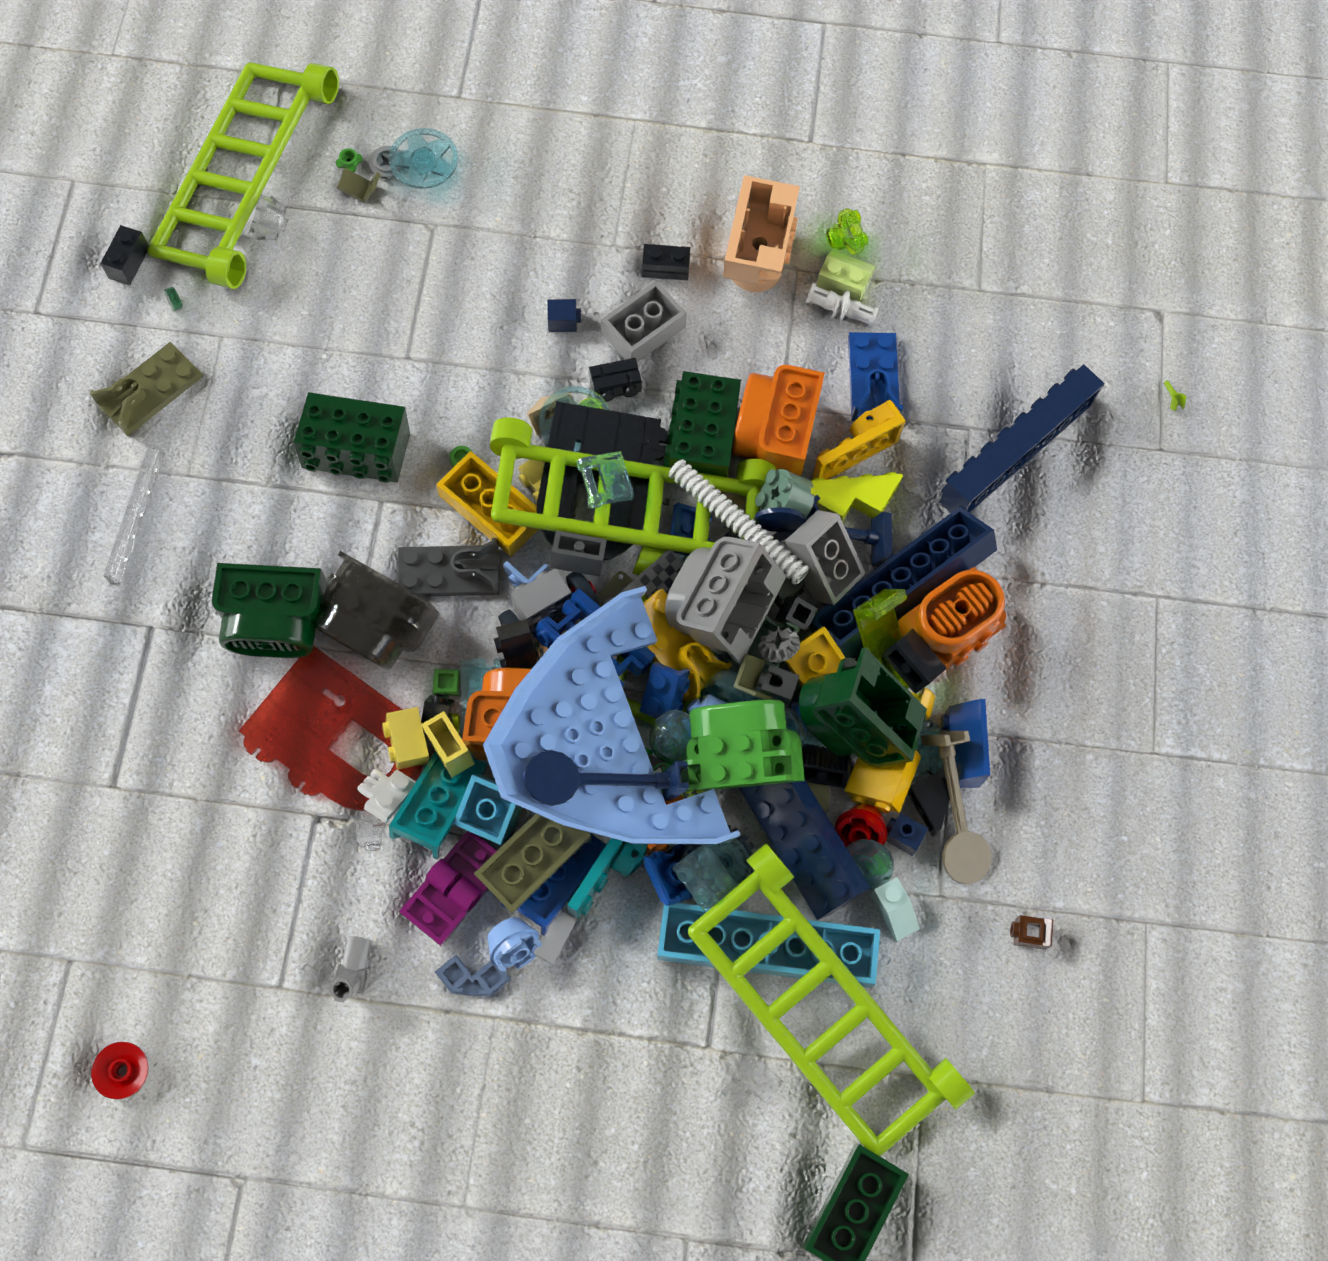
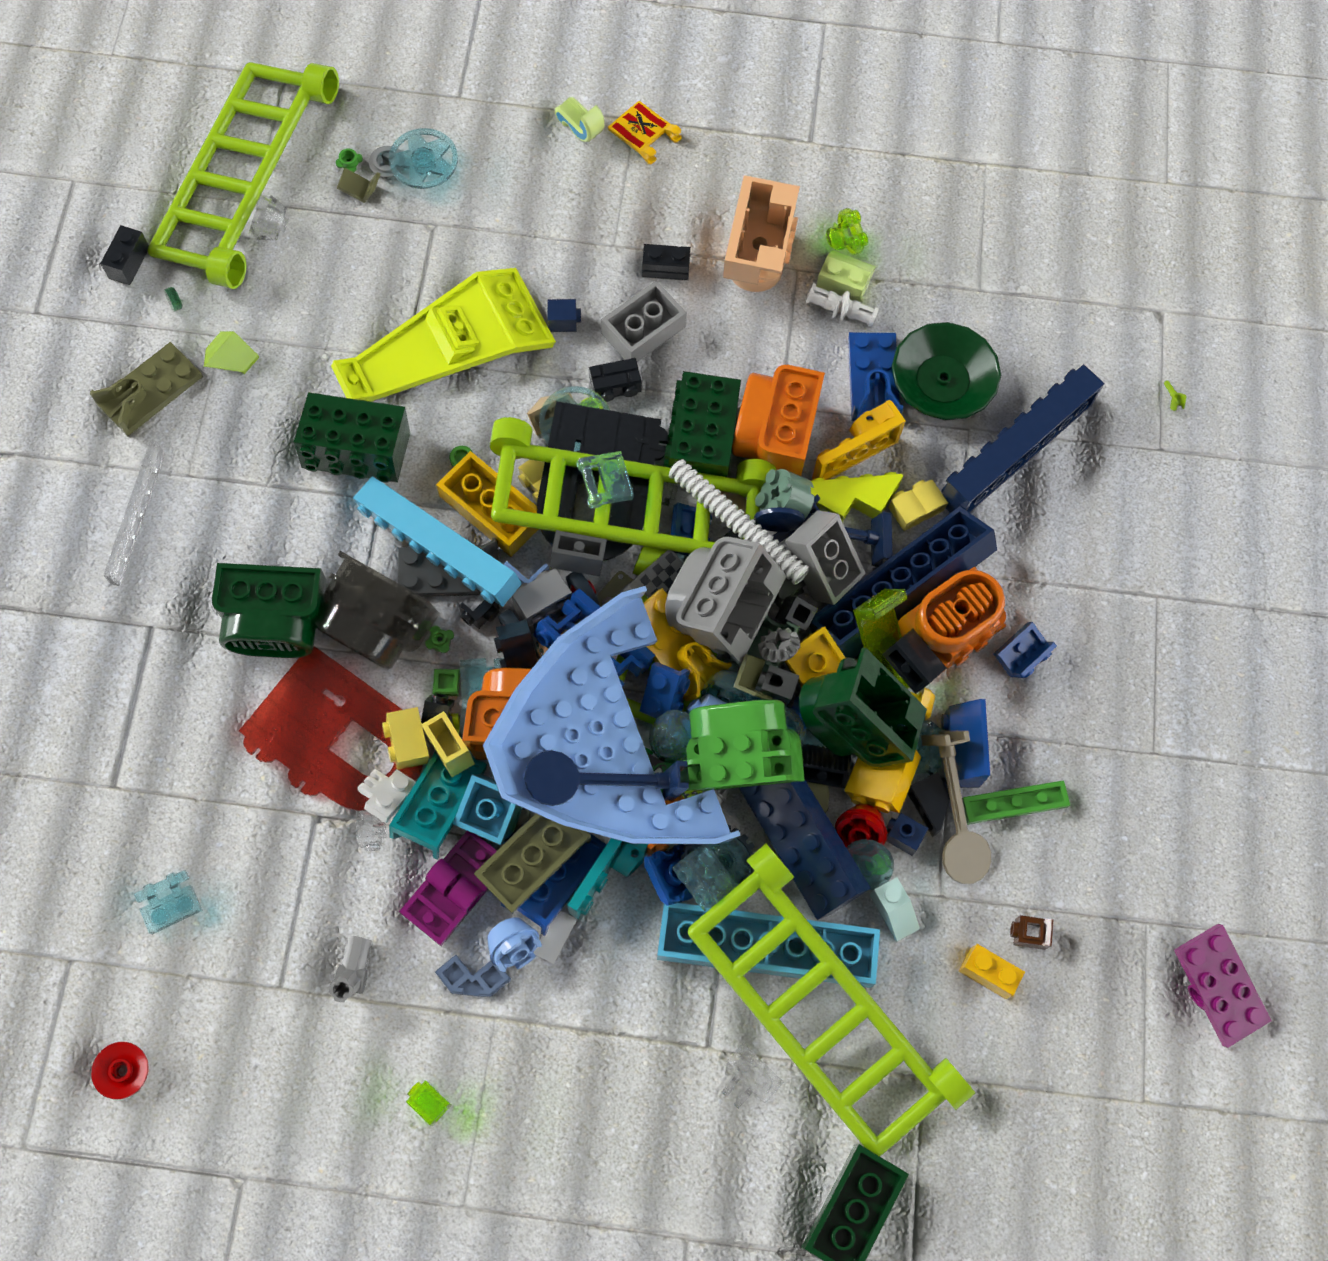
(171, 908): none -> clear light blue plate
(230, 353): none -> lime slope
(427, 1102): none -> clear neon green brick
(437, 541): none -> medium azure brick
(439, 646): none -> bright green plate
(464, 328): none -> neon yellow wing
(482, 614): none -> black bracket
(583, 123): none -> yellowish green animal
(641, 128): none -> yellow flag
(917, 504): none -> light yellow brick
(949, 353): none -> dark green dish
(991, 971): none -> yellow brick
(1015, 802): none -> bright green plate
(1024, 651): none -> blue bracket
(1222, 985): none -> magenta plate

